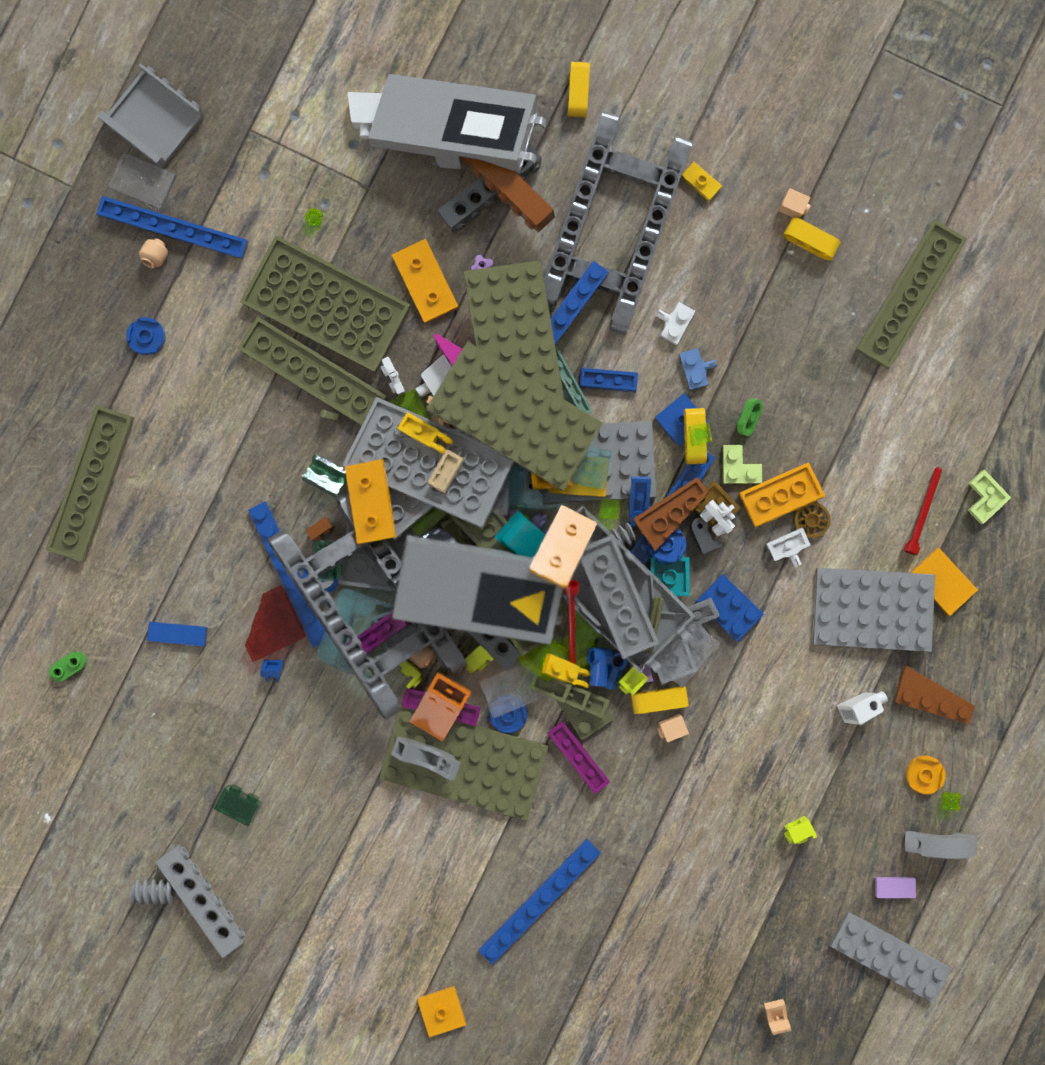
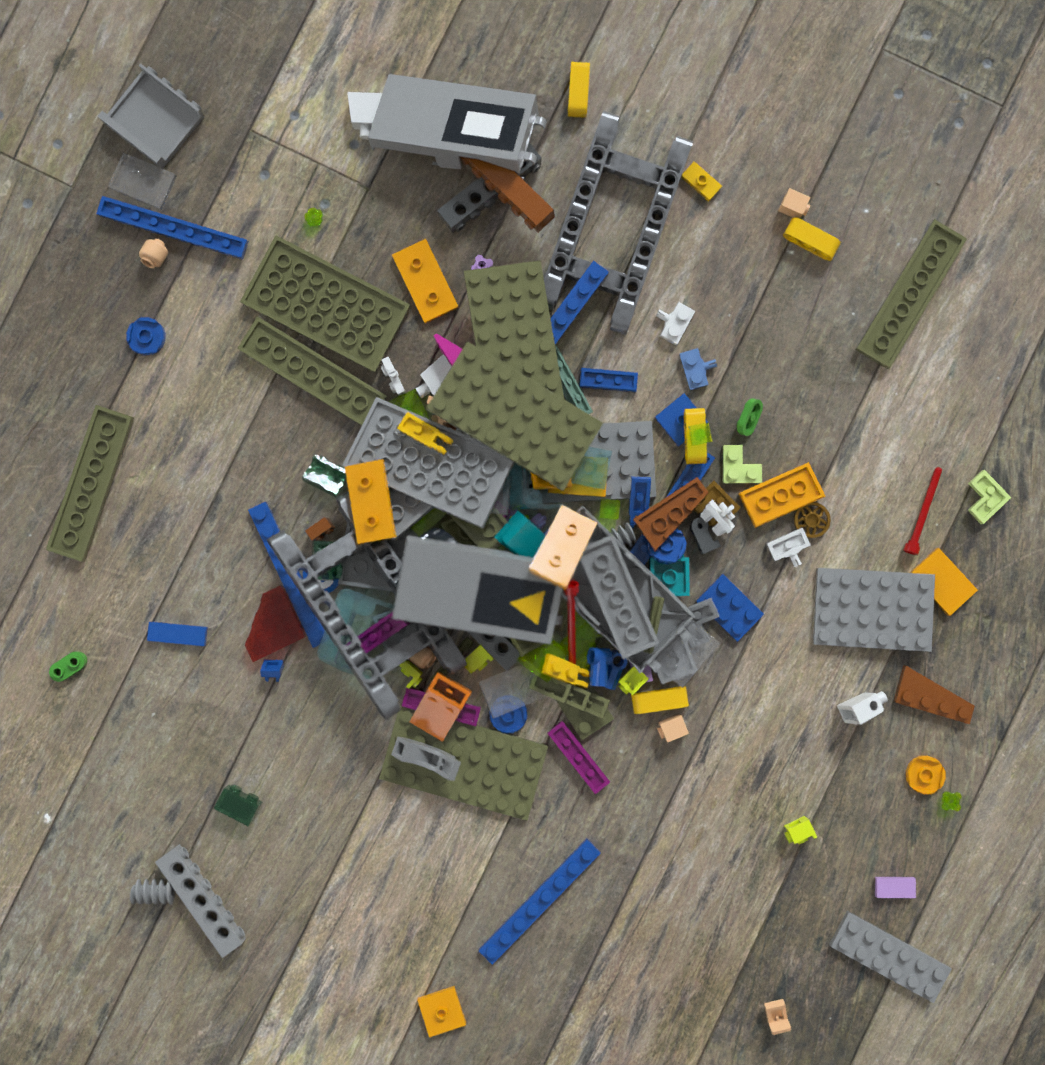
(329, 415): olive tile -> none
(445, 471): tan plate -> none
(941, 846): light grey arch -> none

